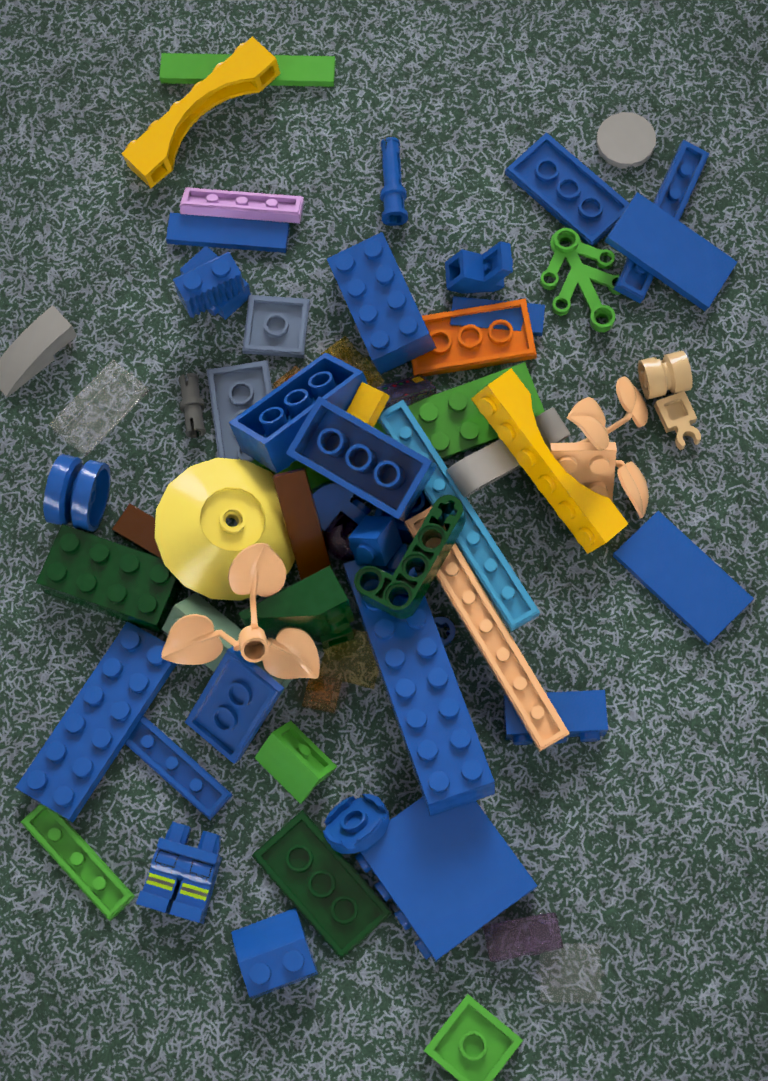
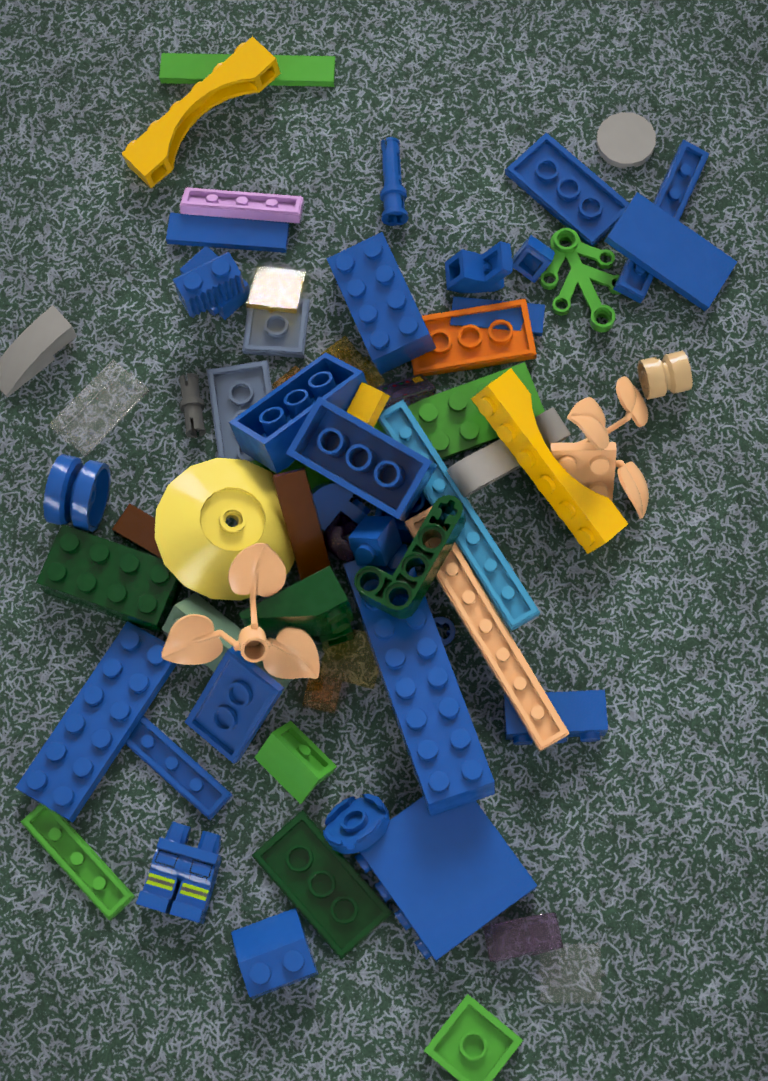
(276, 289): none -> clear yellow piece
(532, 258): none -> blue slope
(677, 415): tan plate -> none
(683, 577): blue tile -> none

